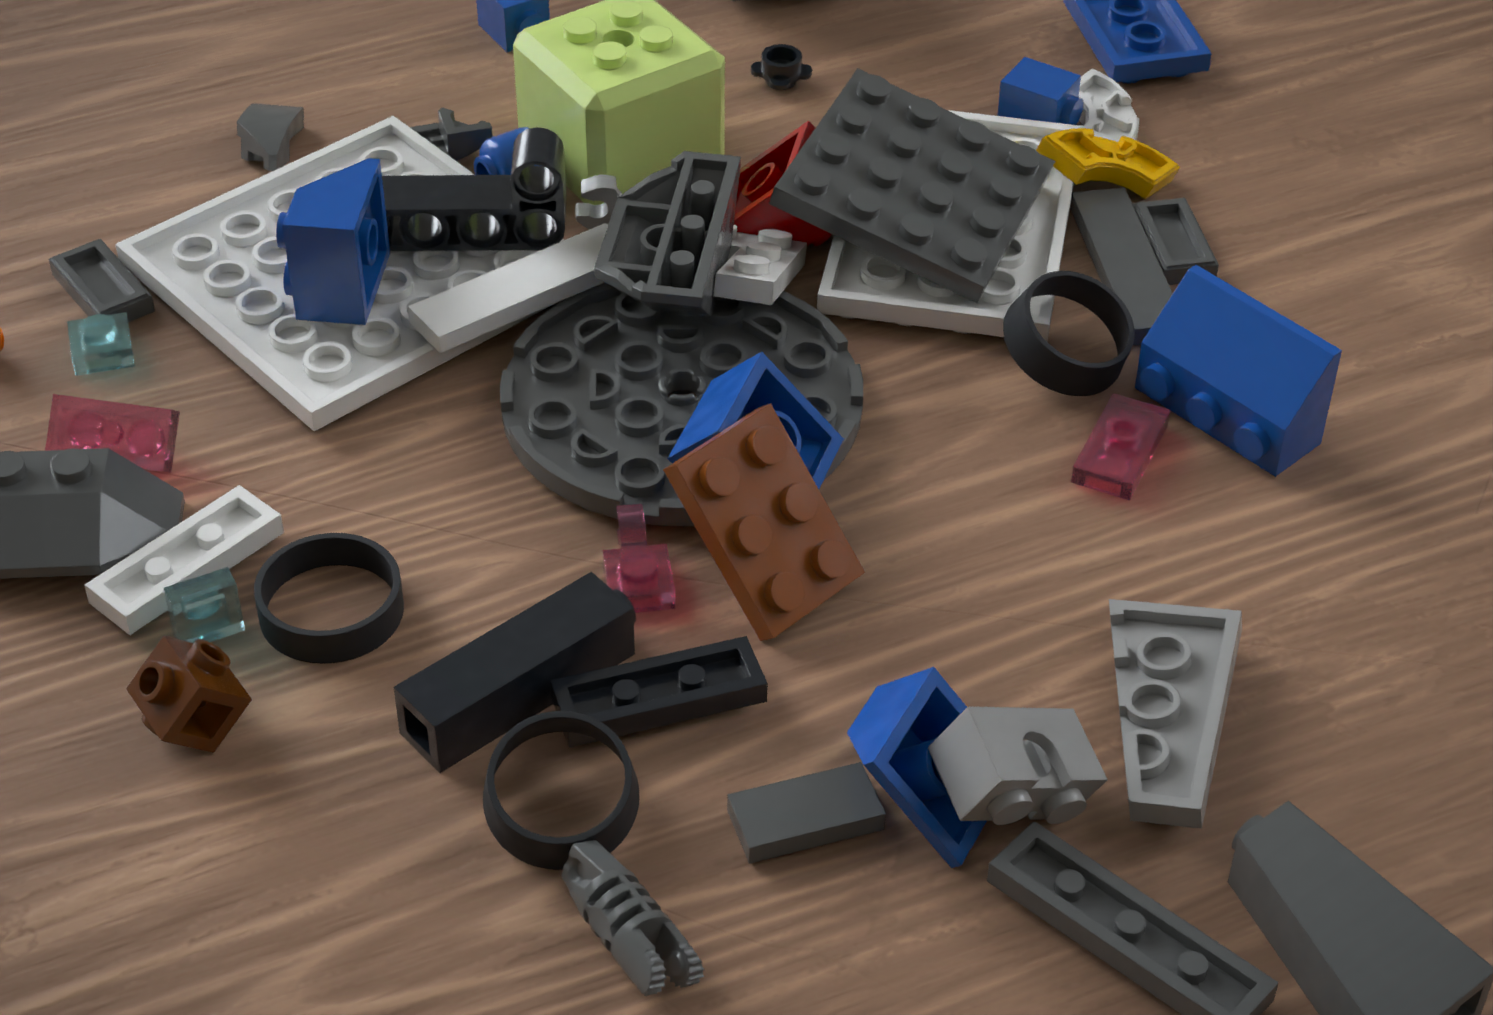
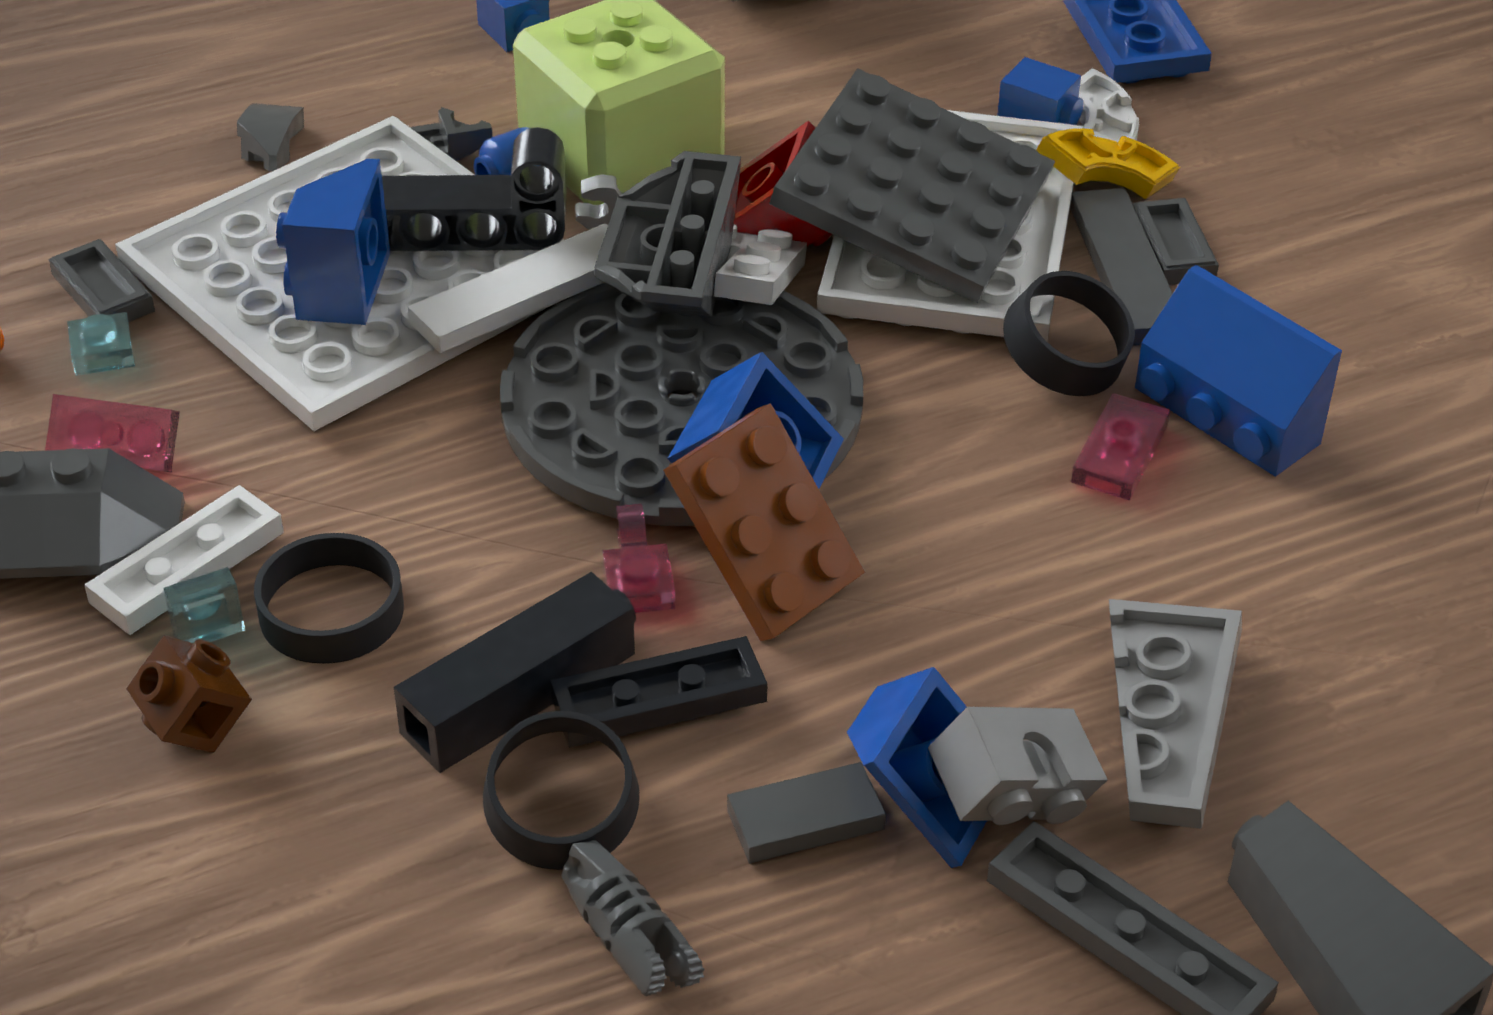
(781, 67): black plate -> none

